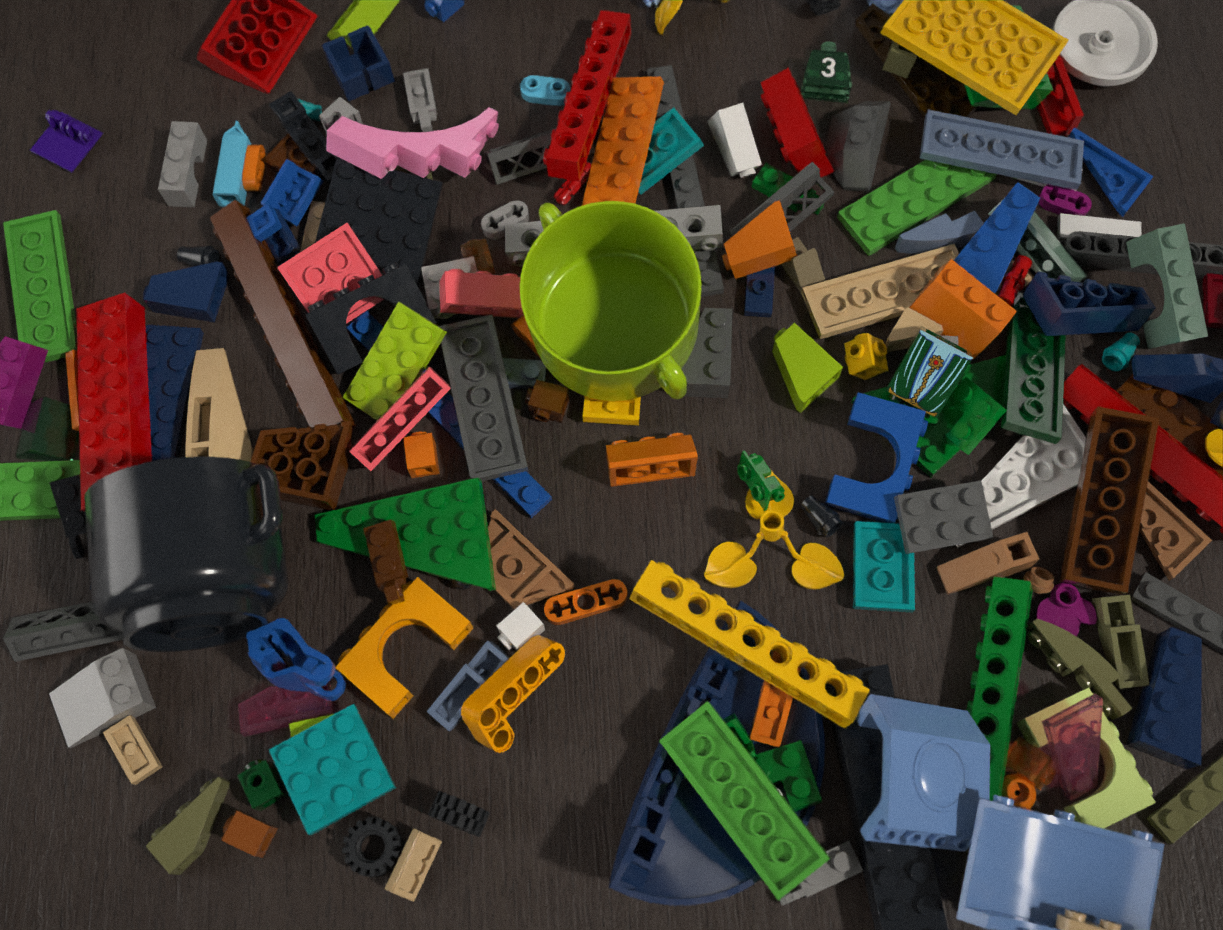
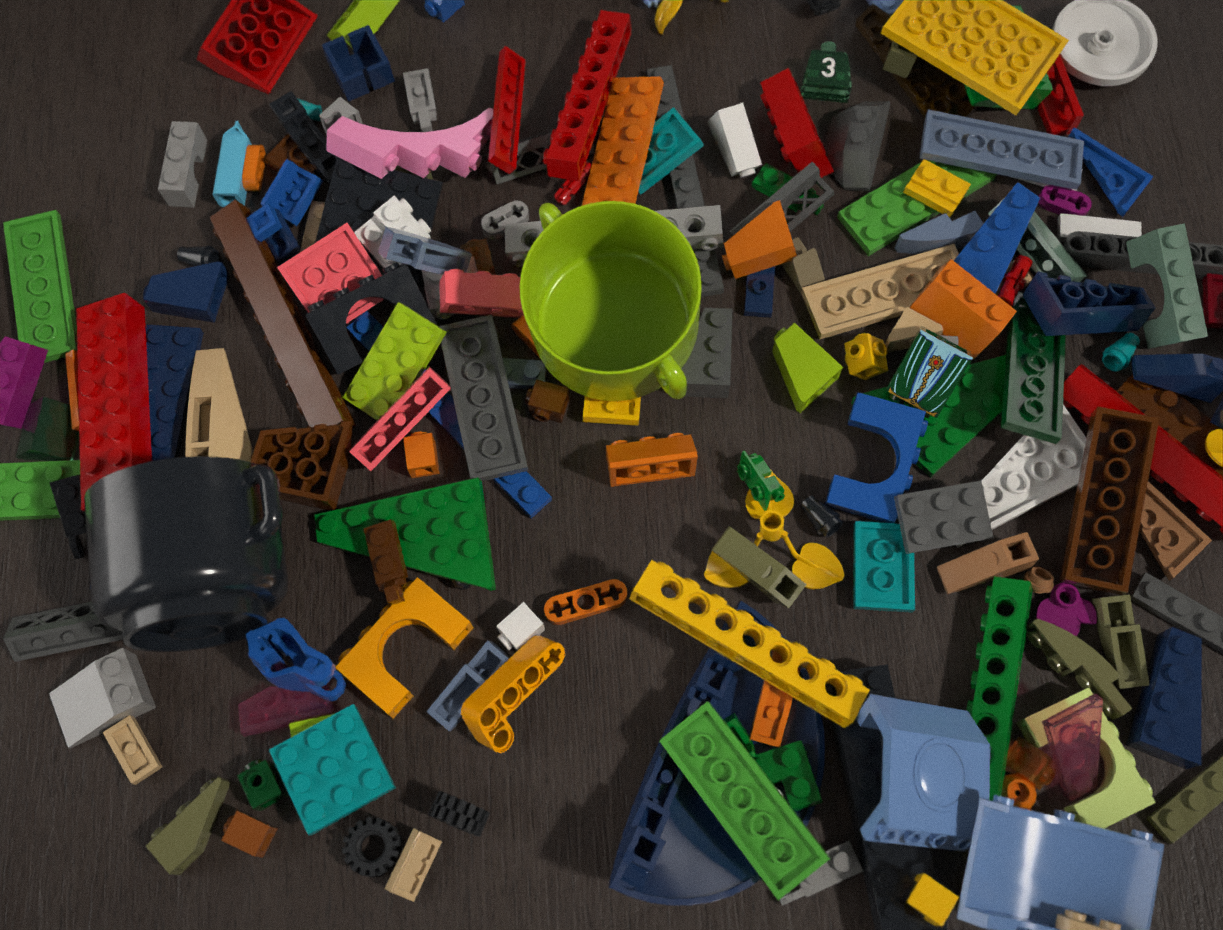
(65, 140): dark purple hinge -> none
(394, 215): none -> white plate
(422, 252): none -> sand blue slope
(507, 110): none -> red plate
(520, 568): medium nougat wing -> none
(544, 90): medium azure plate -> none
(759, 568): none -> olive slope
(932, 900): none -> yellow panel
(936, 188): none -> yellow plate
(979, 415): green plate -> none

